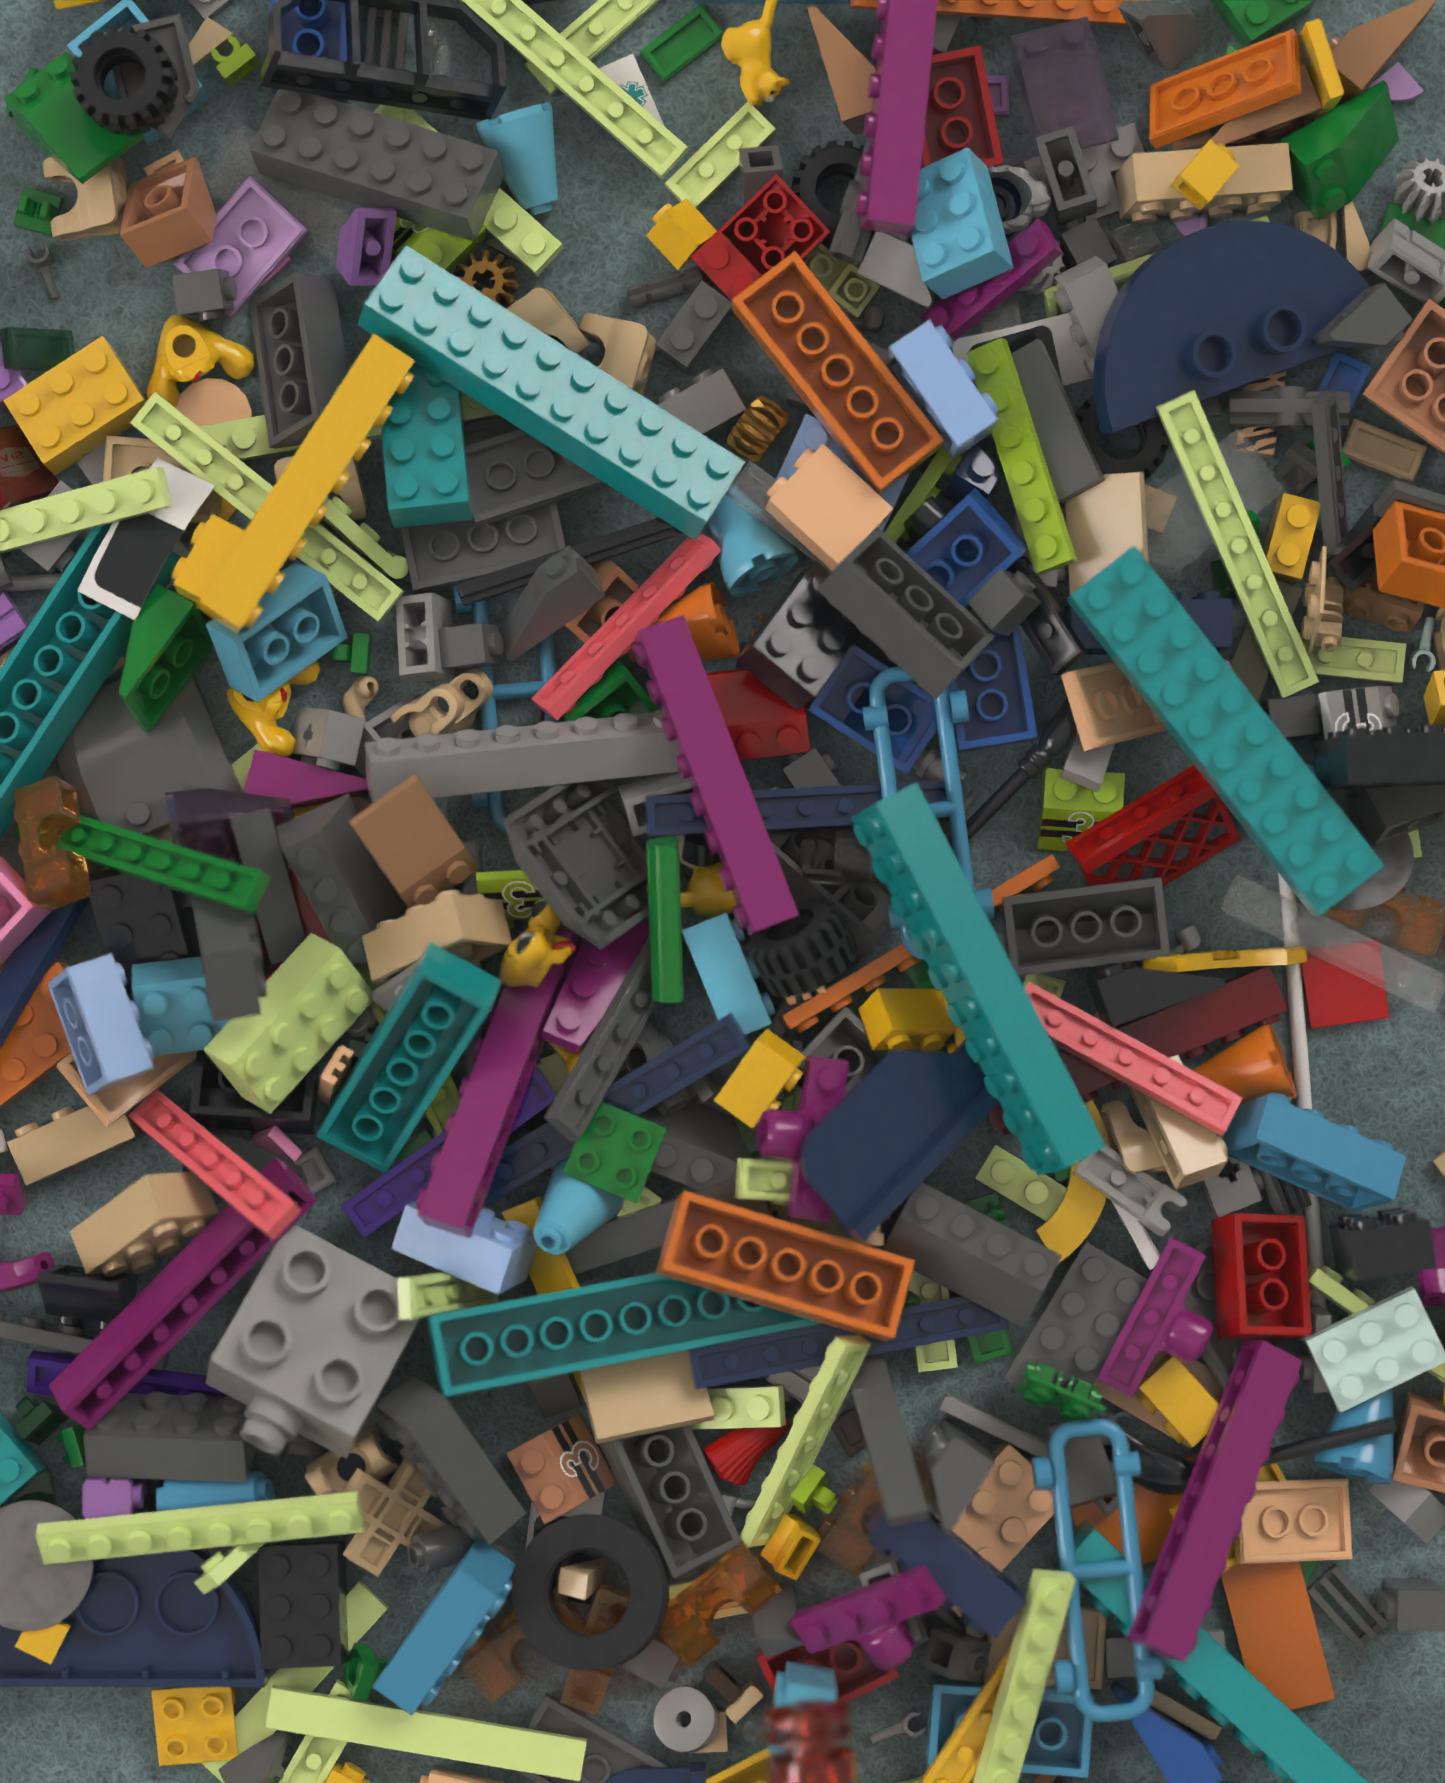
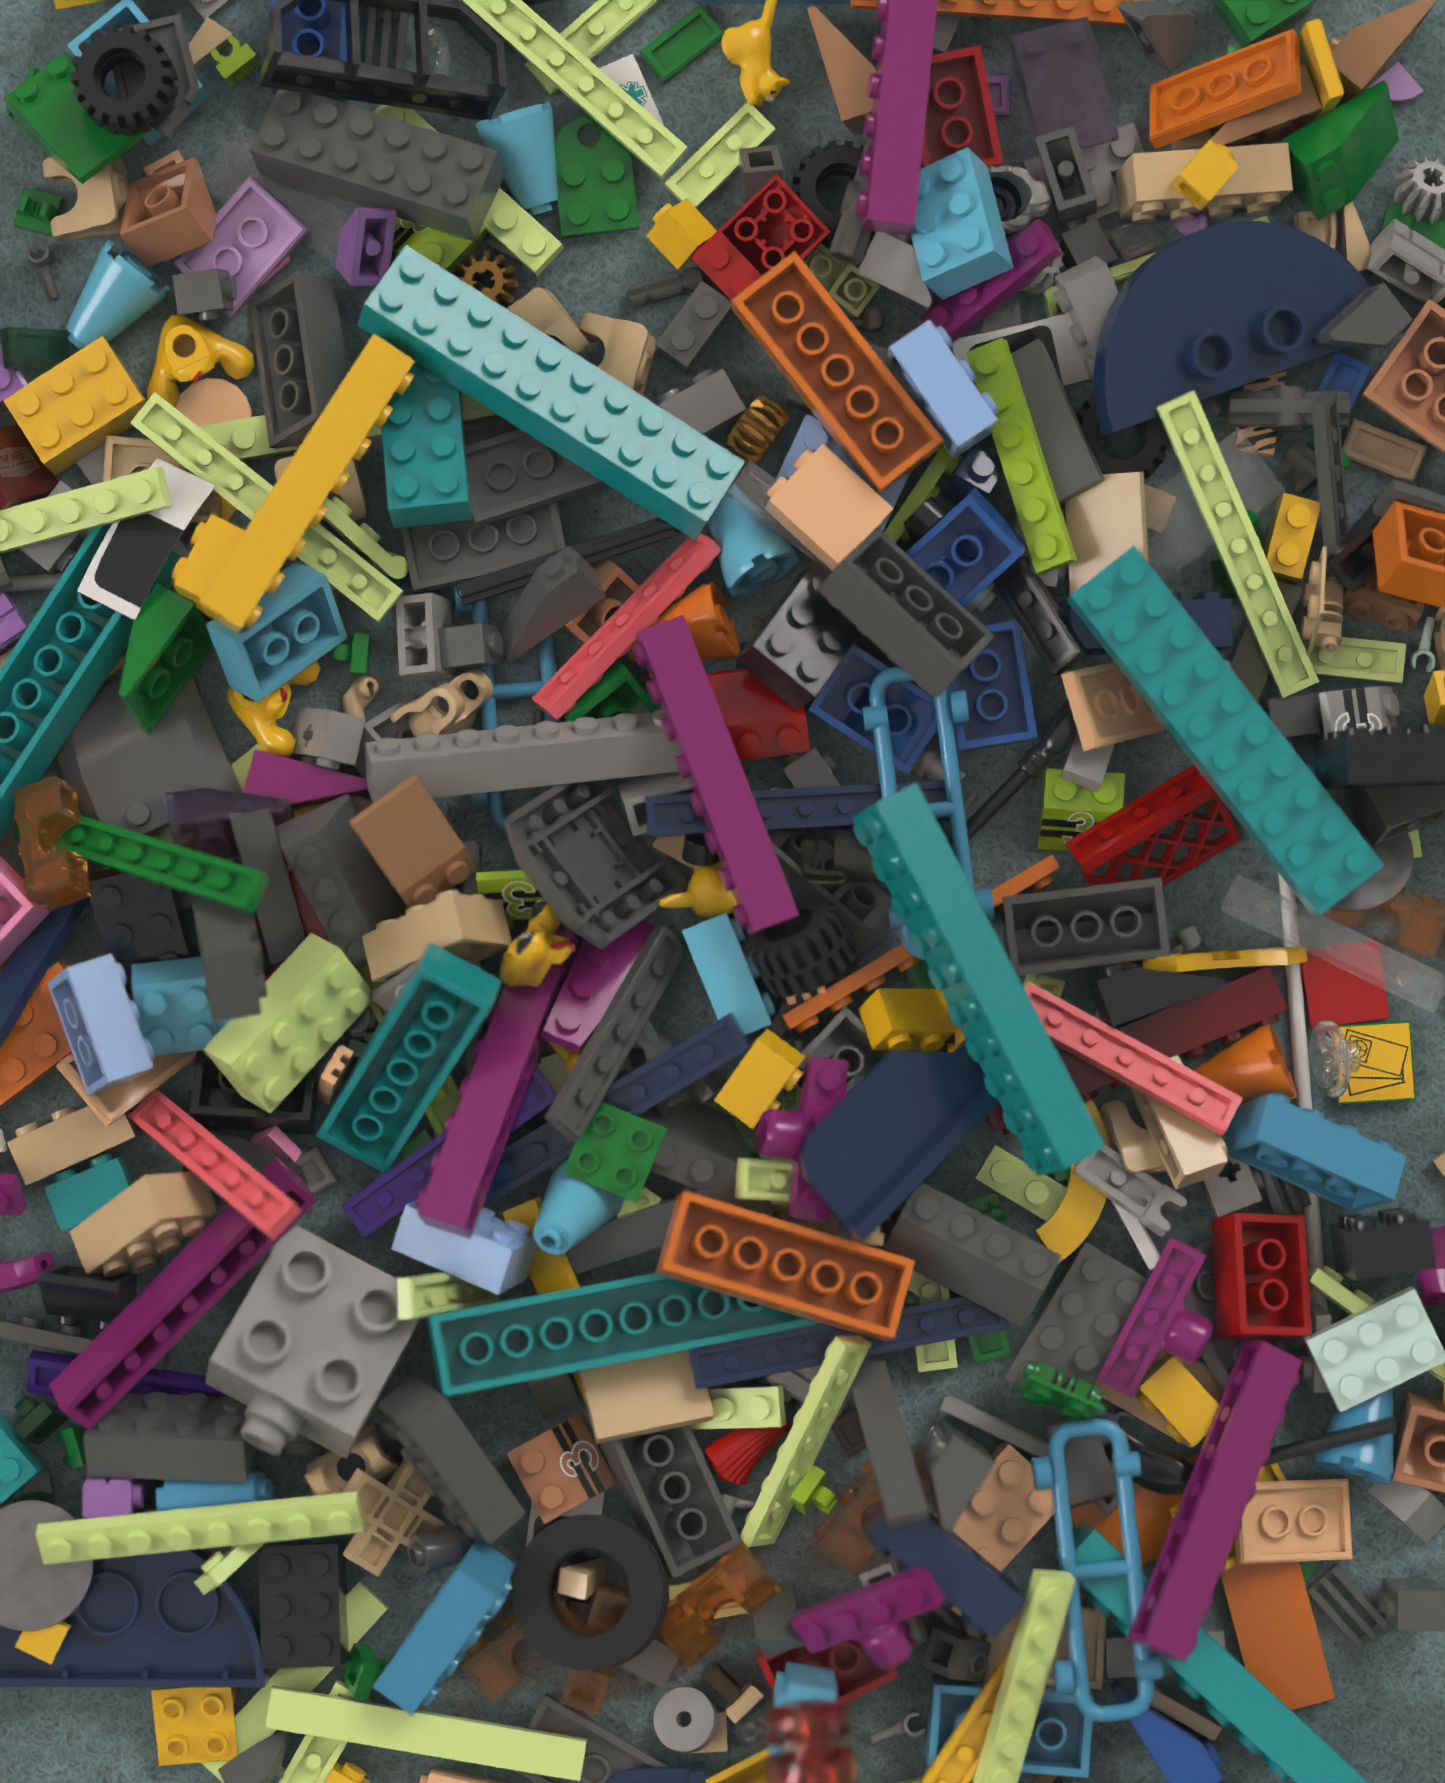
(82, 1194): none -> teal brick
(113, 297): none -> medium azure cone
(594, 183): none -> green plate
(665, 919): green brick -> none
(791, 1545): yellow piece -> none
(1005, 601): dark grey brick -> none
(1336, 1055): none -> clear piece
(1385, 1063): none -> yellow tile

